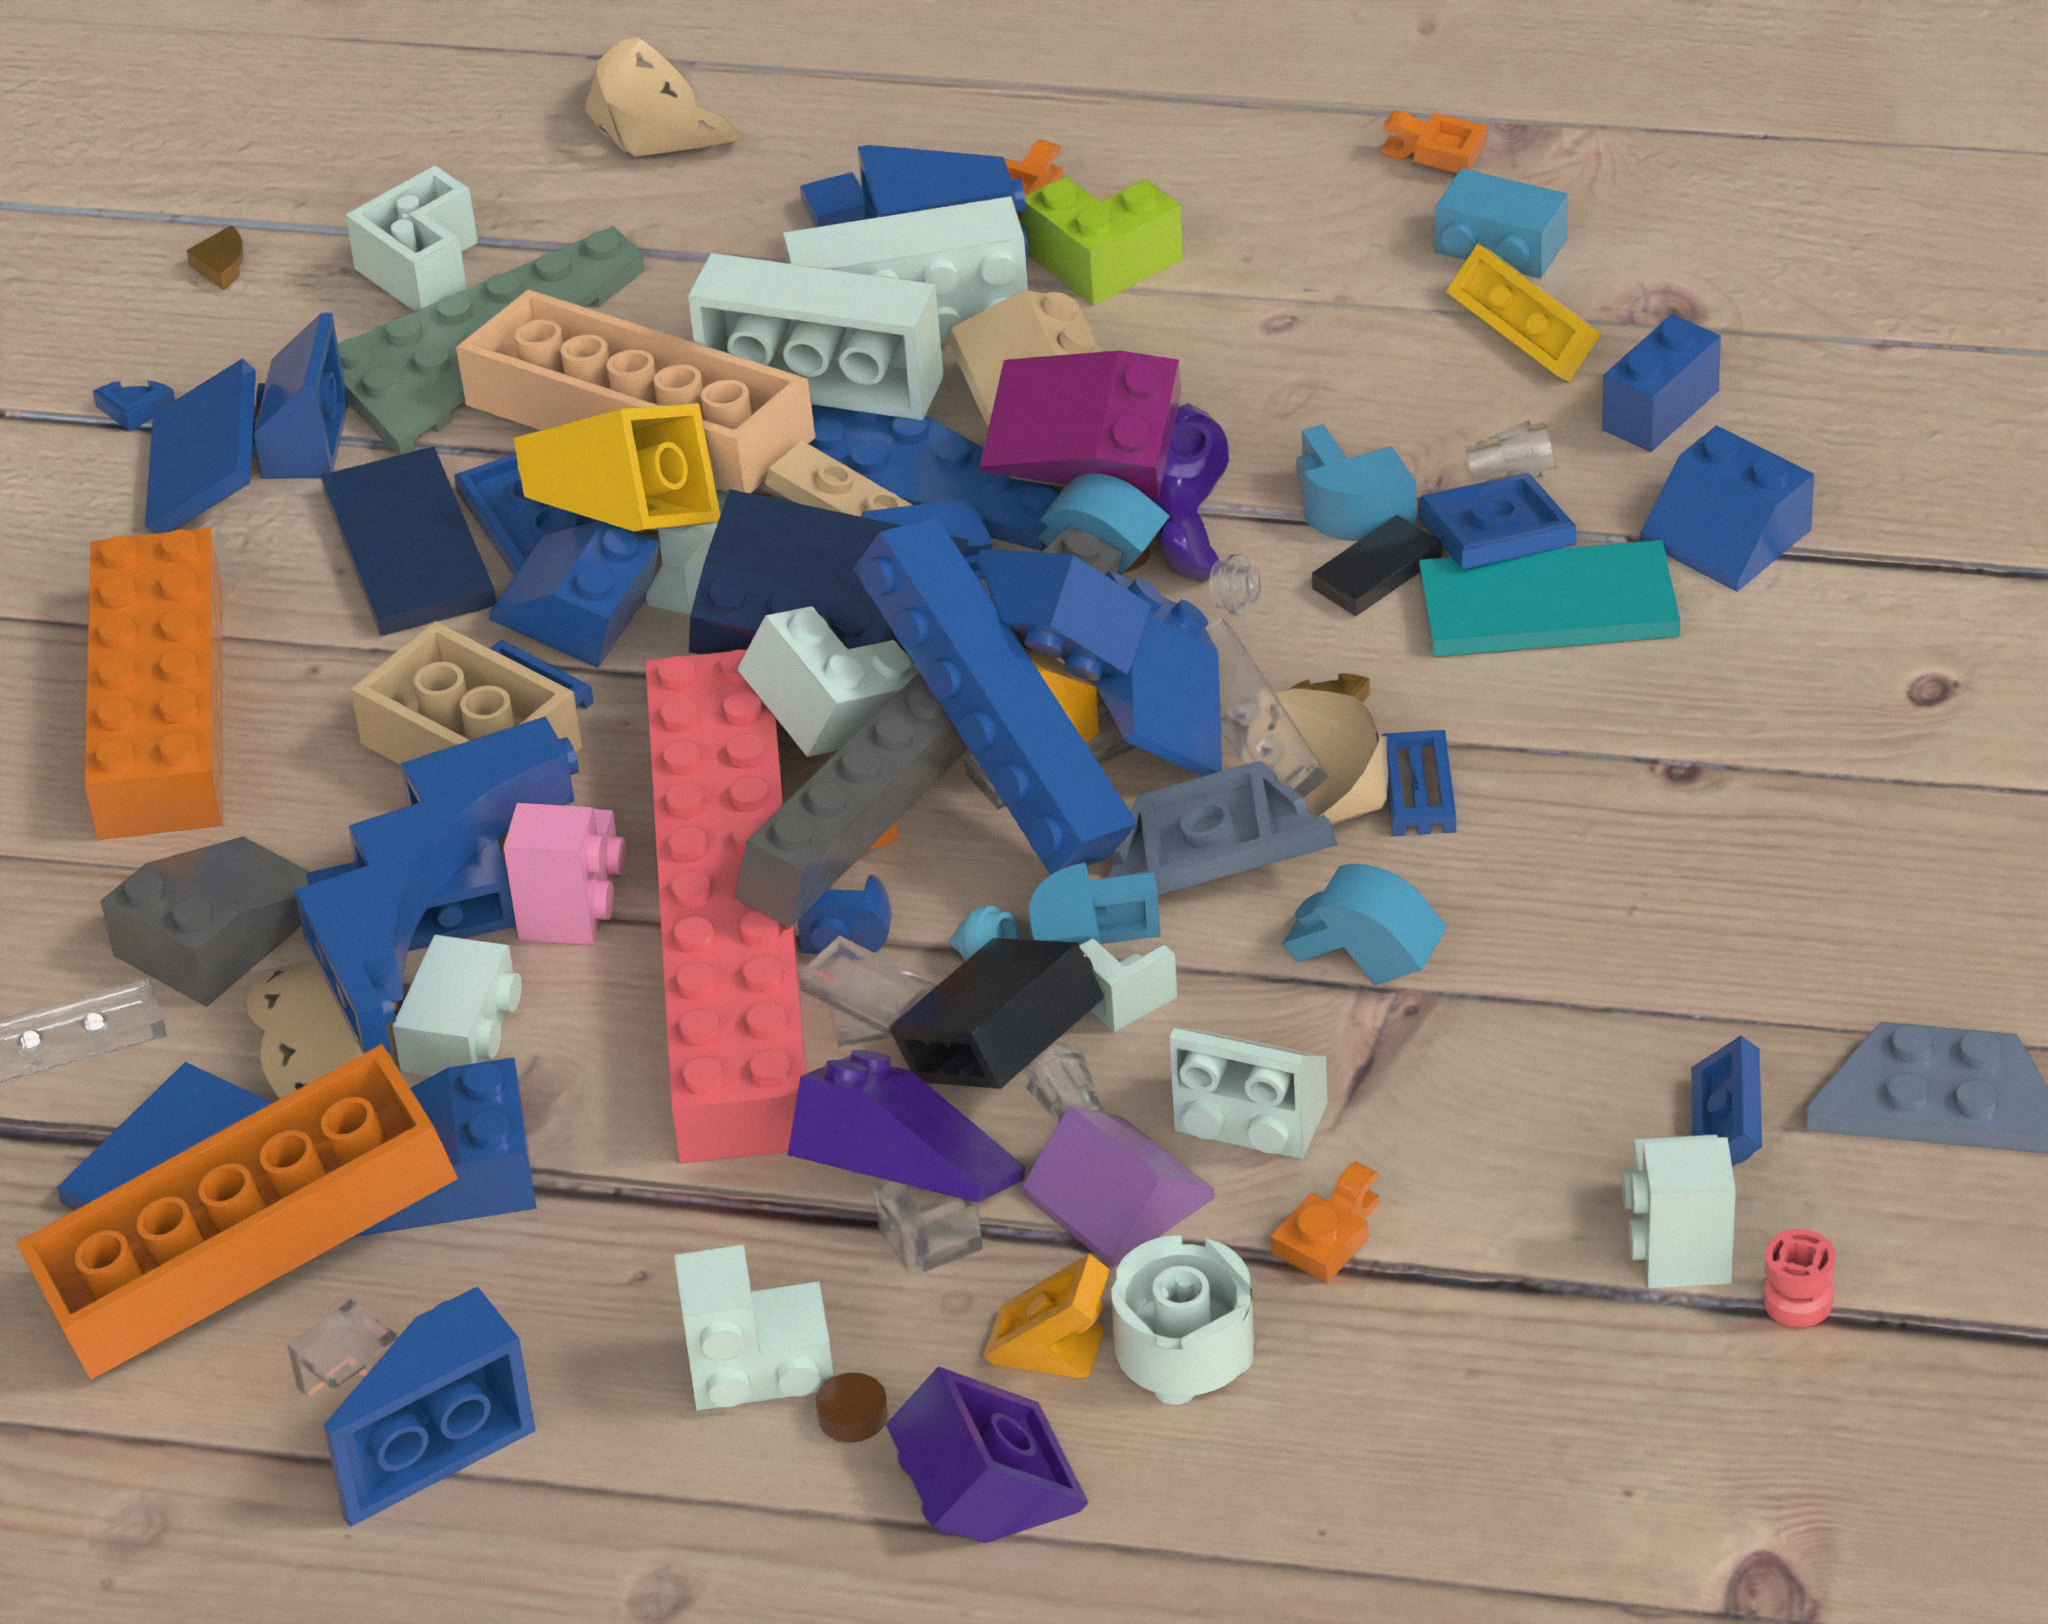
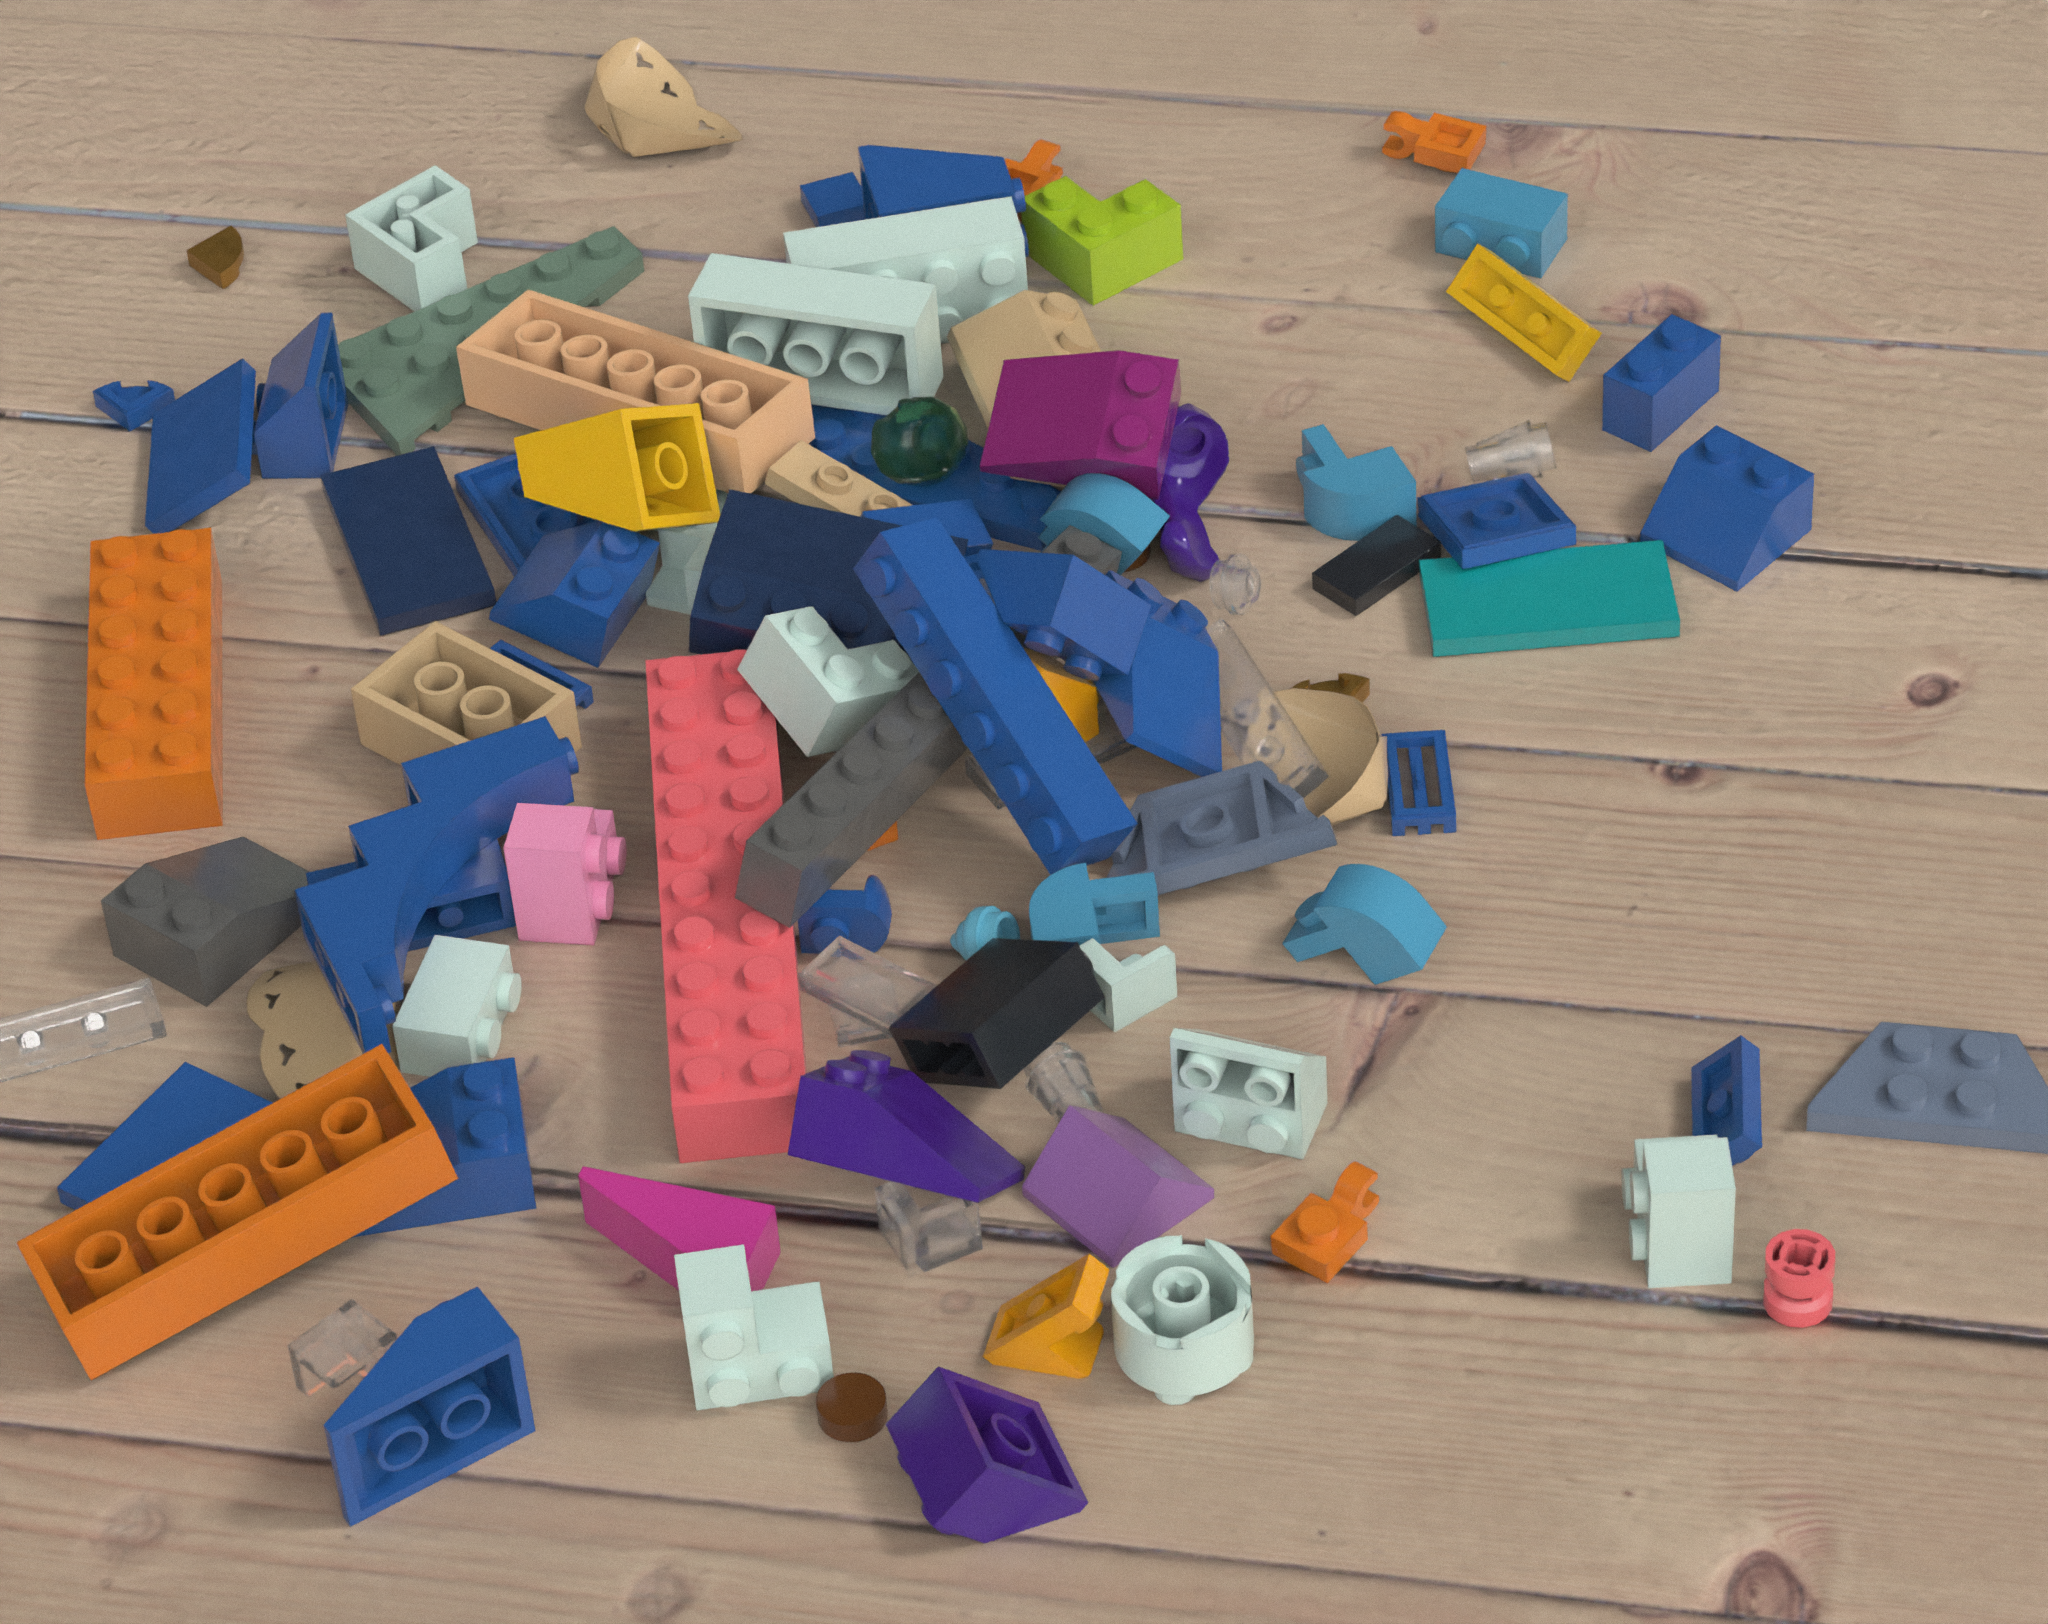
(665, 1219): none -> dark pink slope
(919, 441): none -> clear green hair

